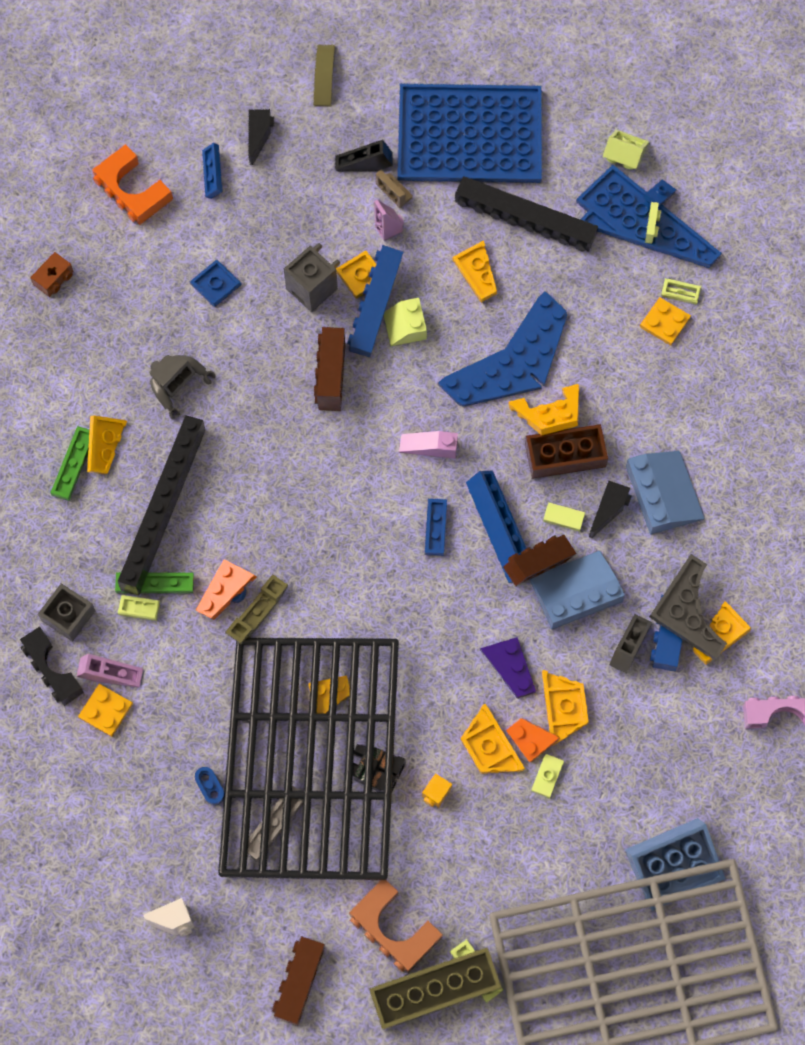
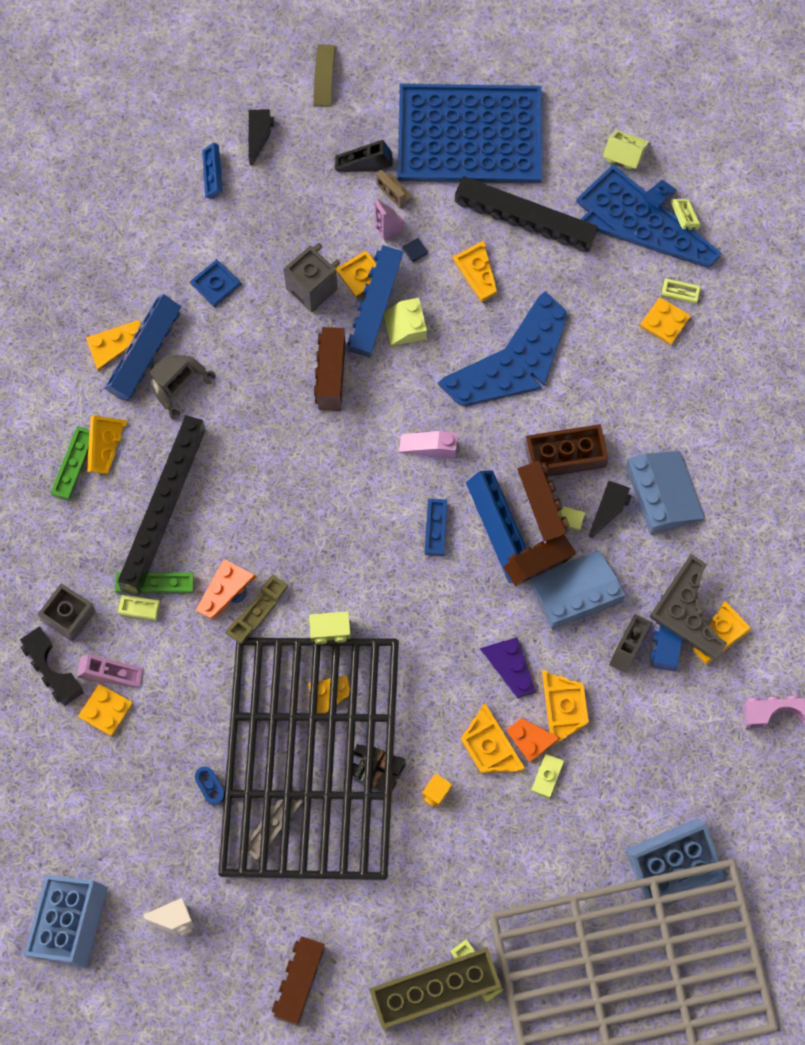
(52, 274): dark orange brick -> none
(66, 920): none -> medium blue slope
(111, 343): none -> yellow wing
(139, 206): orange arch -> none
(143, 347): none -> blue brick
(329, 627): none -> yellowish green slope
(405, 953): nougat arch -> none
(415, 250): none -> dark blue tile
(543, 500): none -> reddish brown brick
(552, 416): yellow wing -> none
(652, 229): yellowish green plate -> none
(682, 214): none -> yellowish green tile

